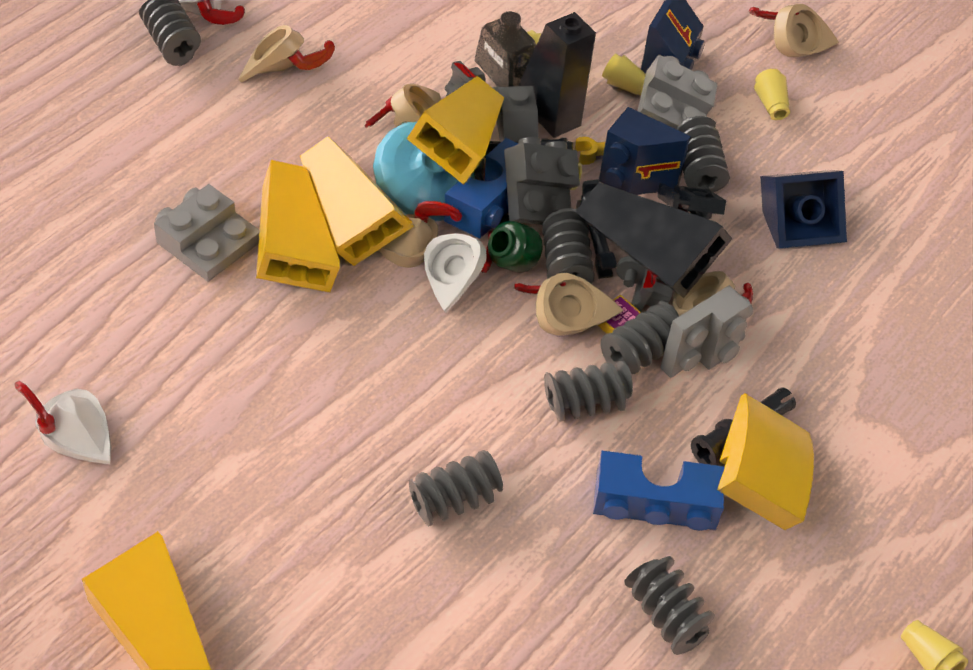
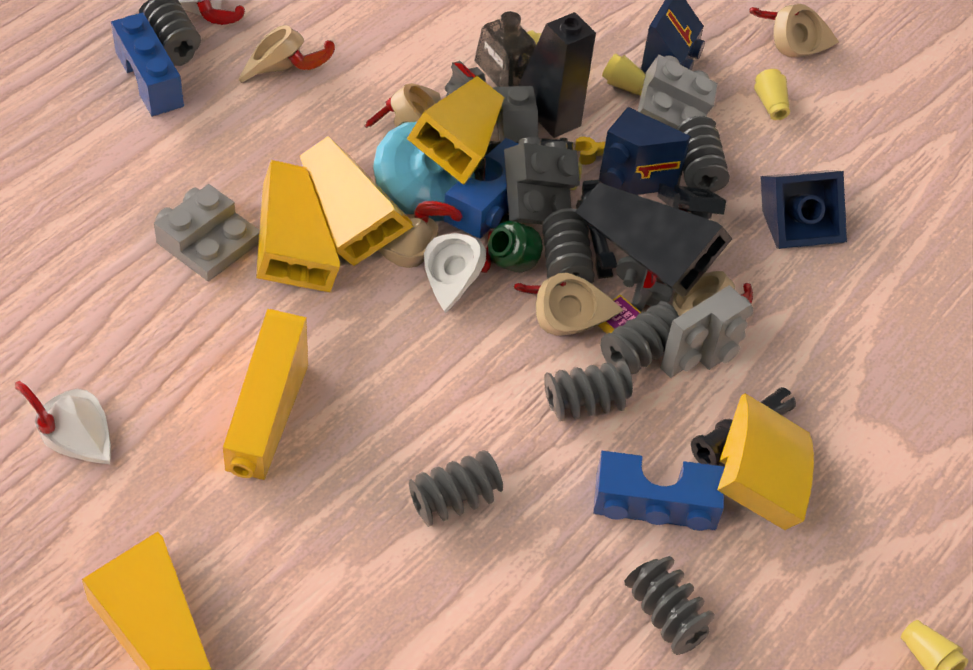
(145, 56): none -> blue arch
(267, 394): none -> yellow slope

